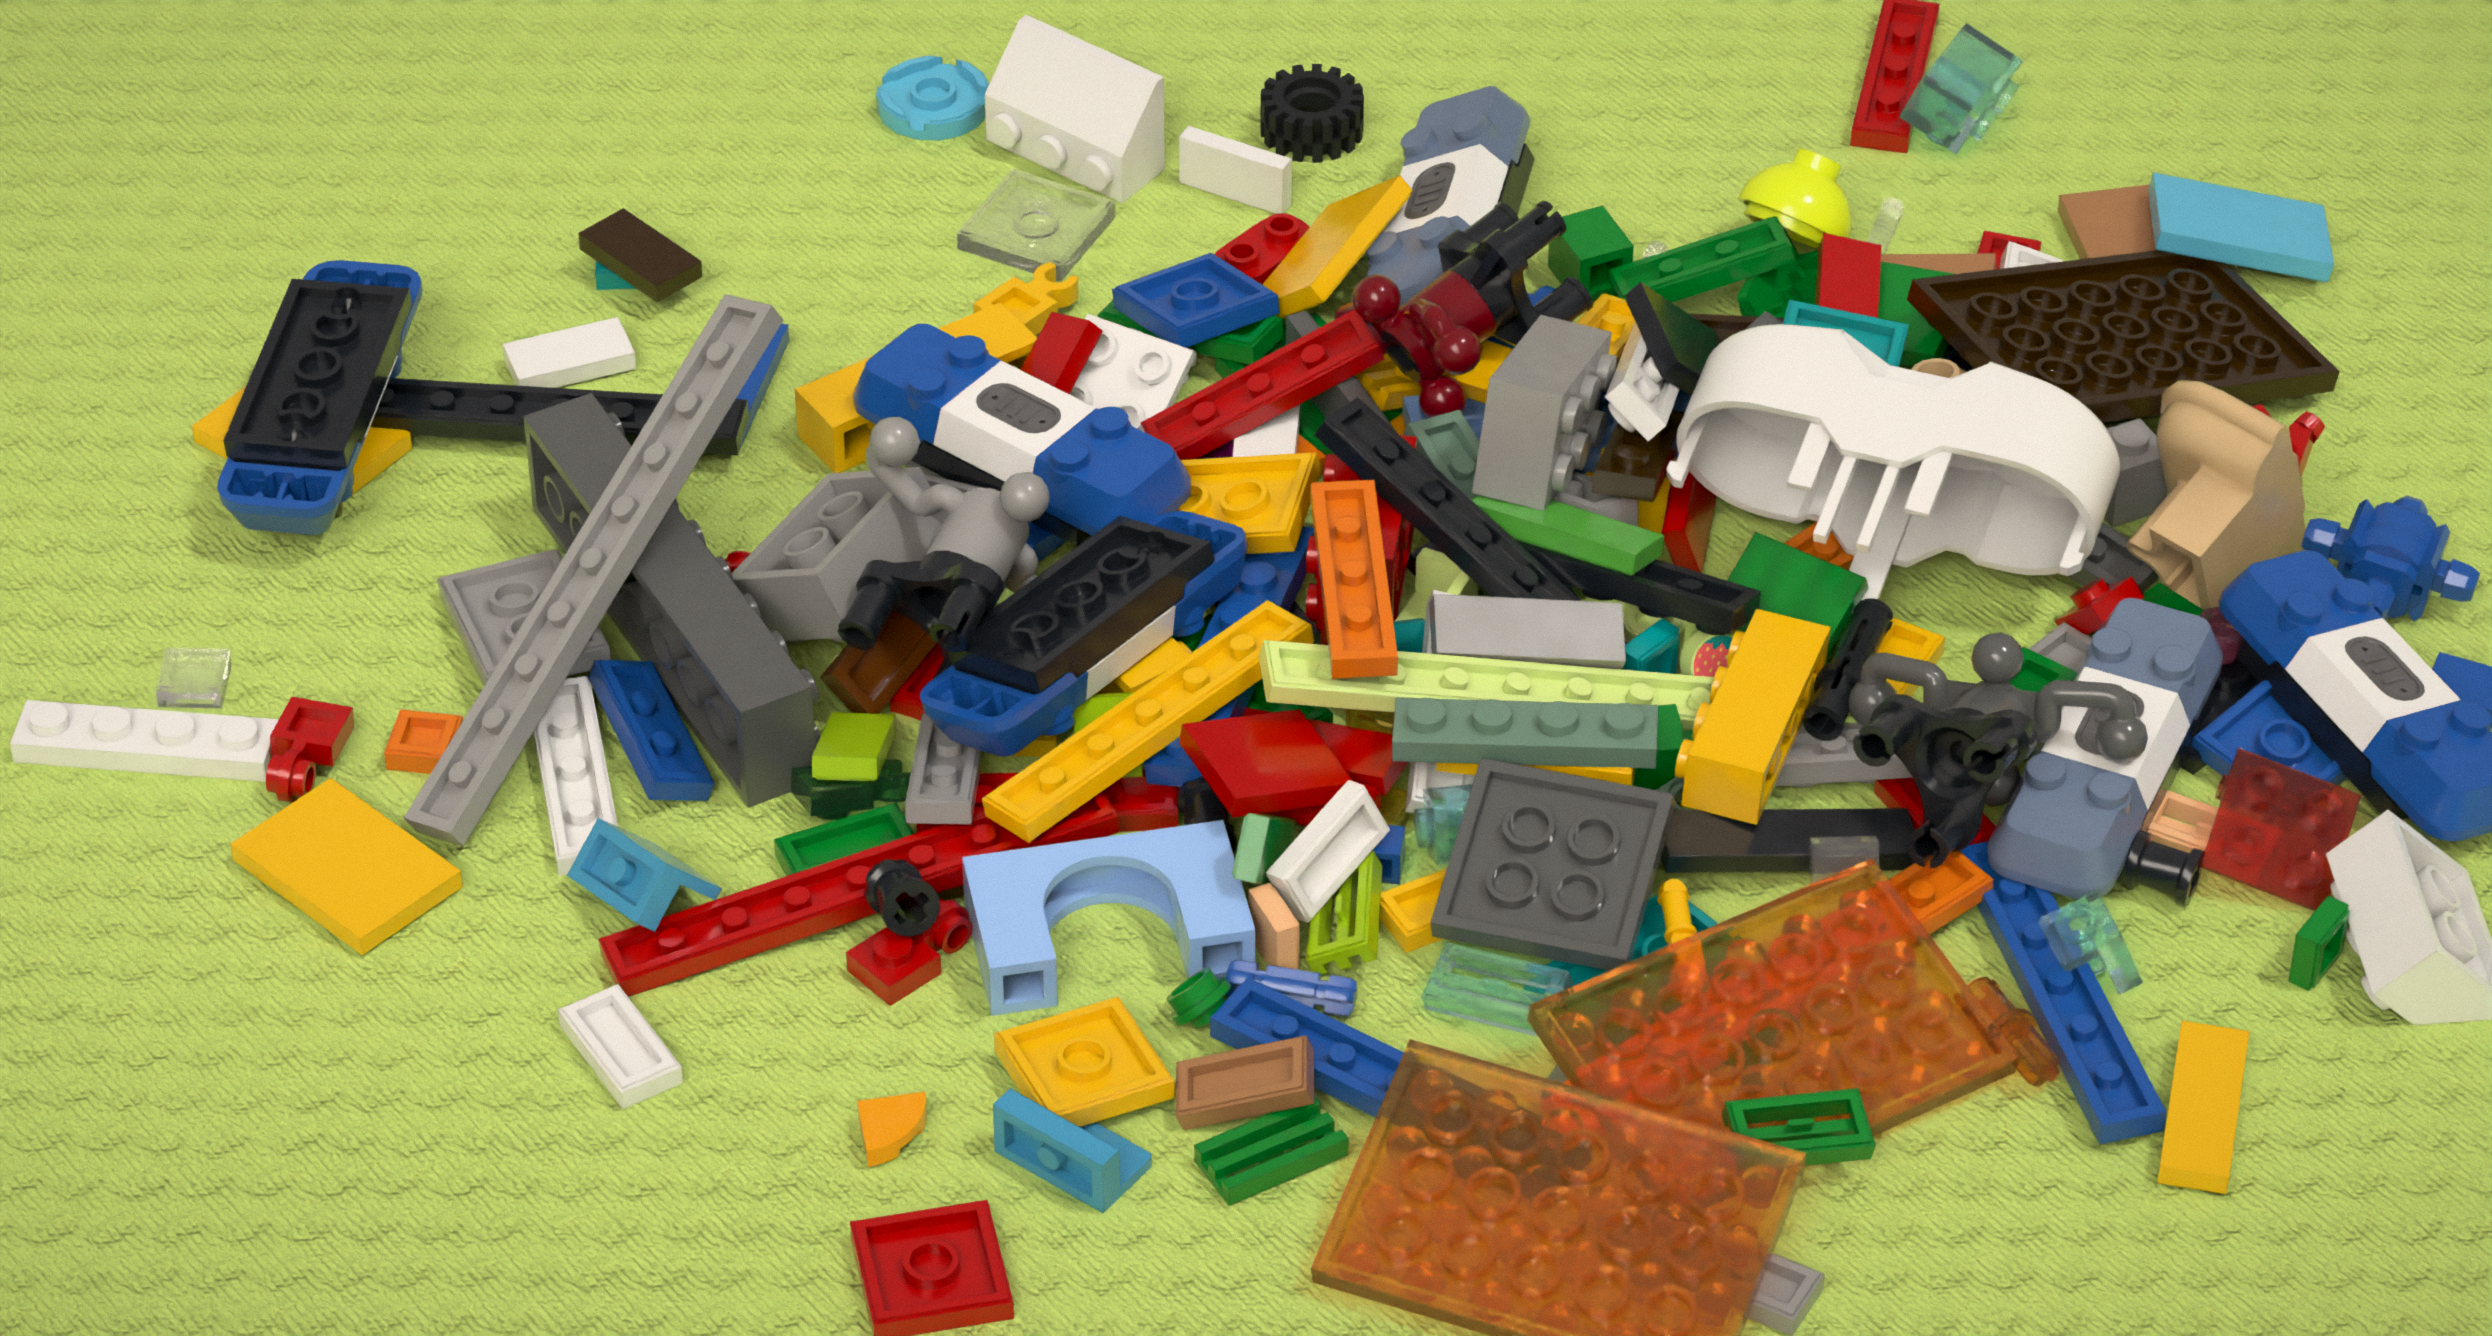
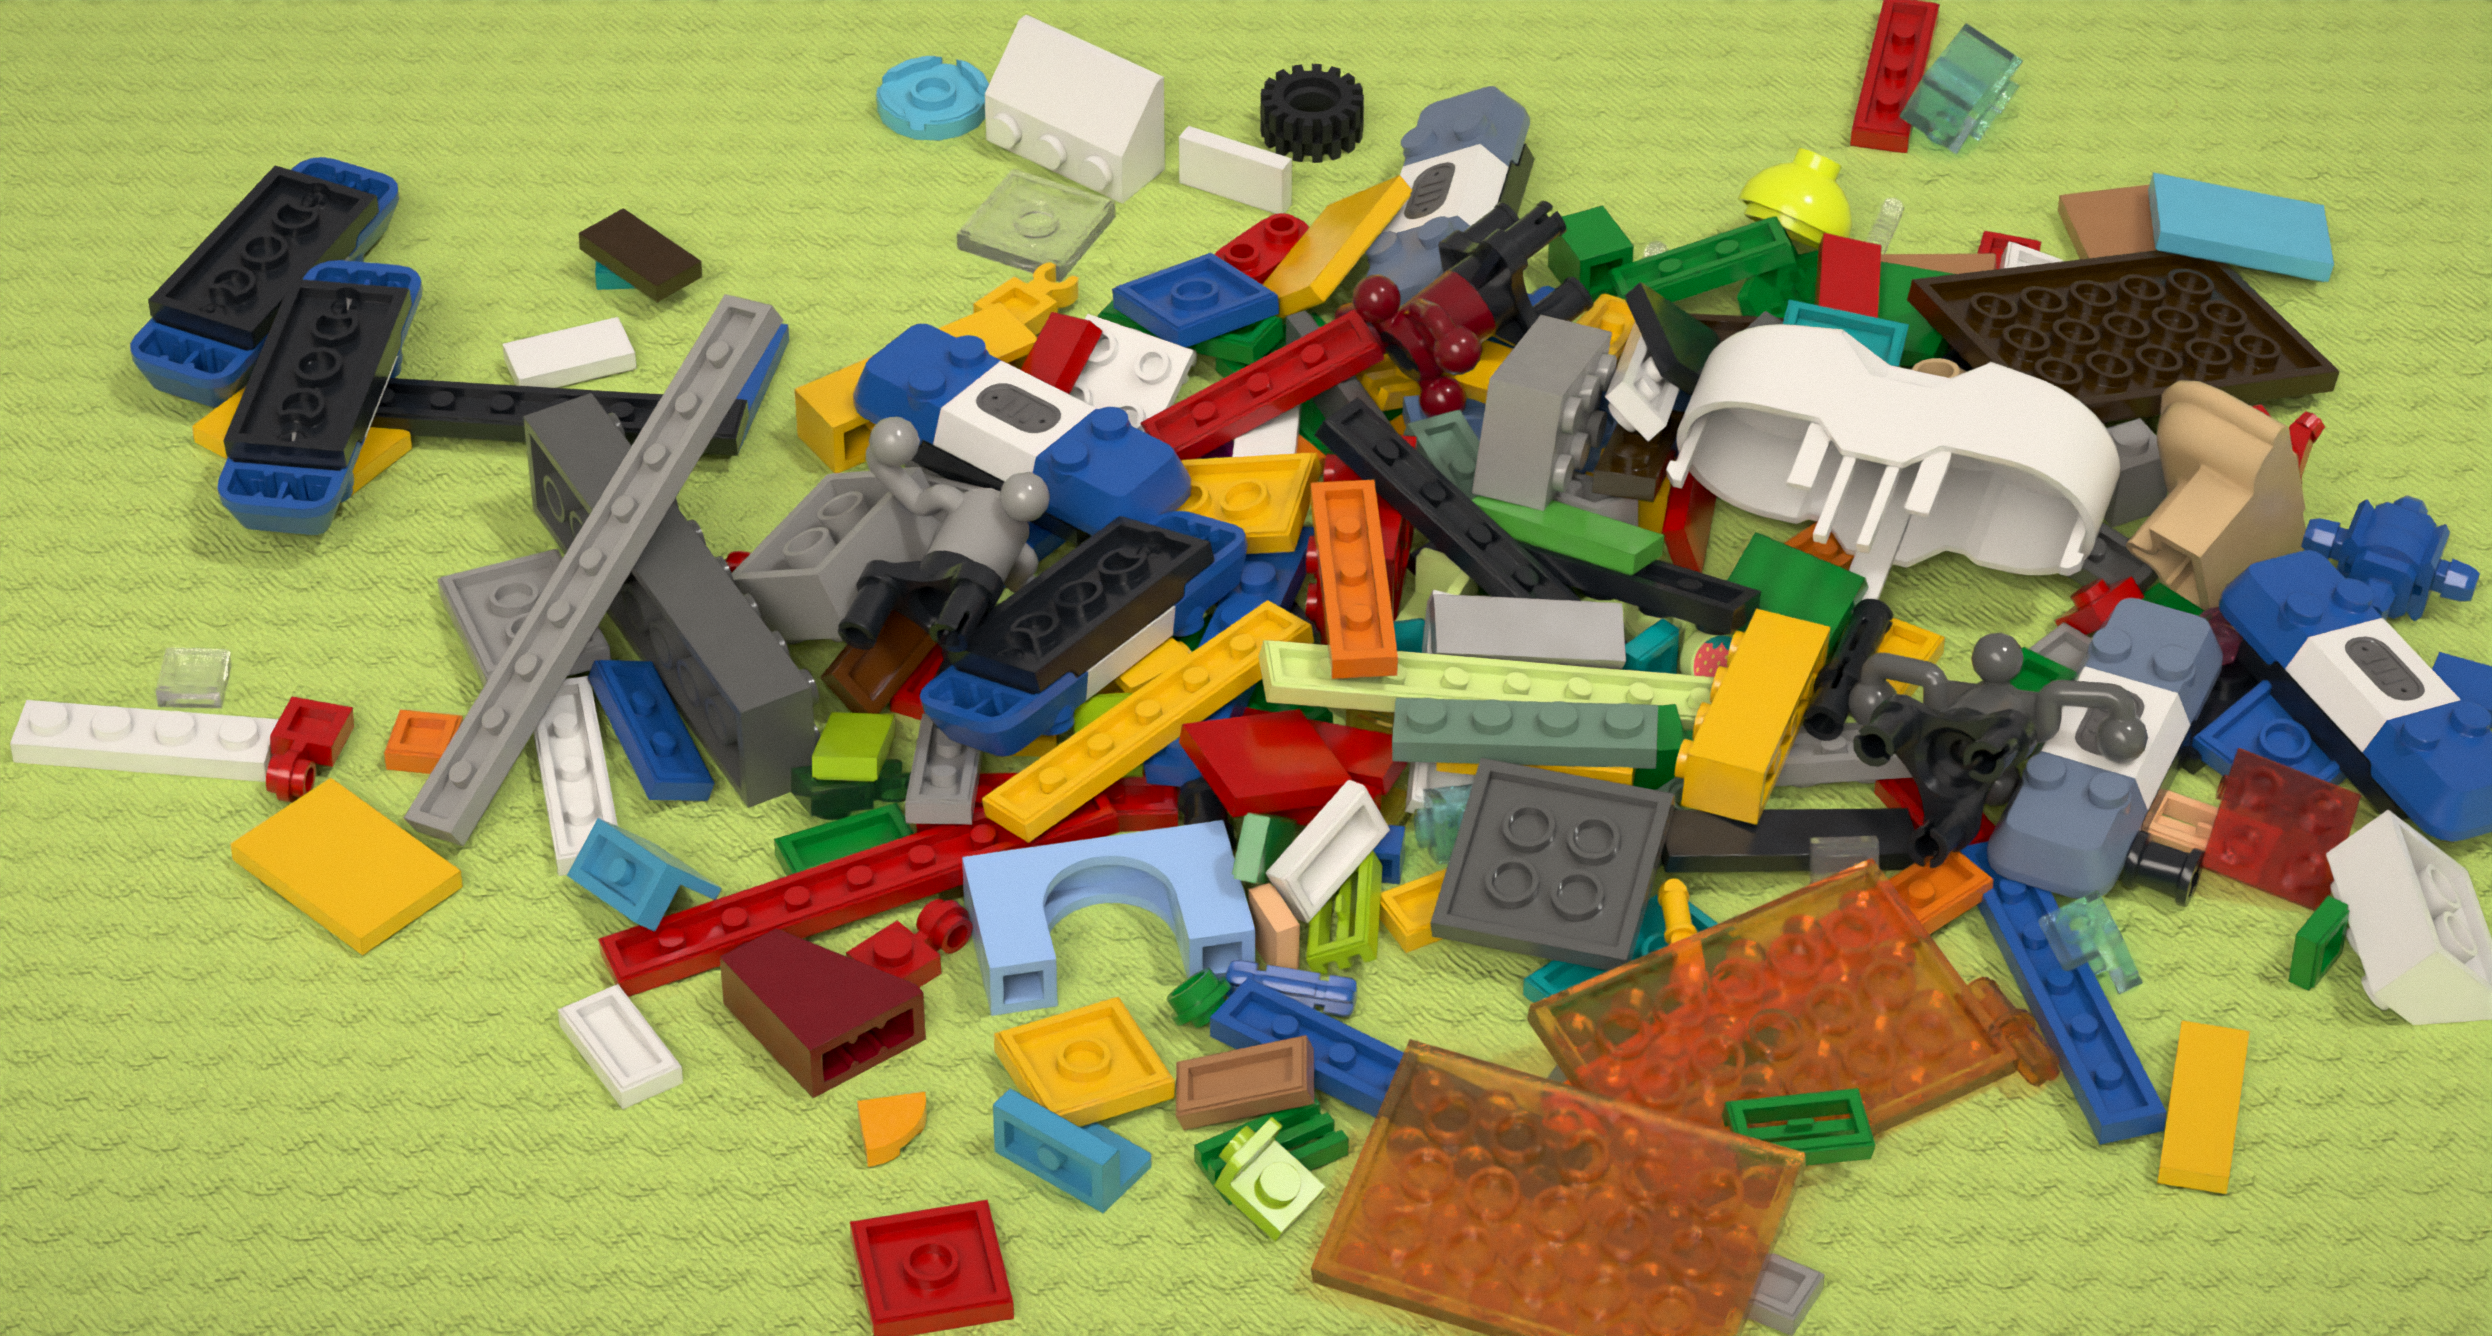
(226, 294): none -> black piece
(819, 1008): none -> dark red slope
(917, 909): black bush -> none
(1266, 1180): none -> bracket
(1489, 999): clear light blue tile -> none

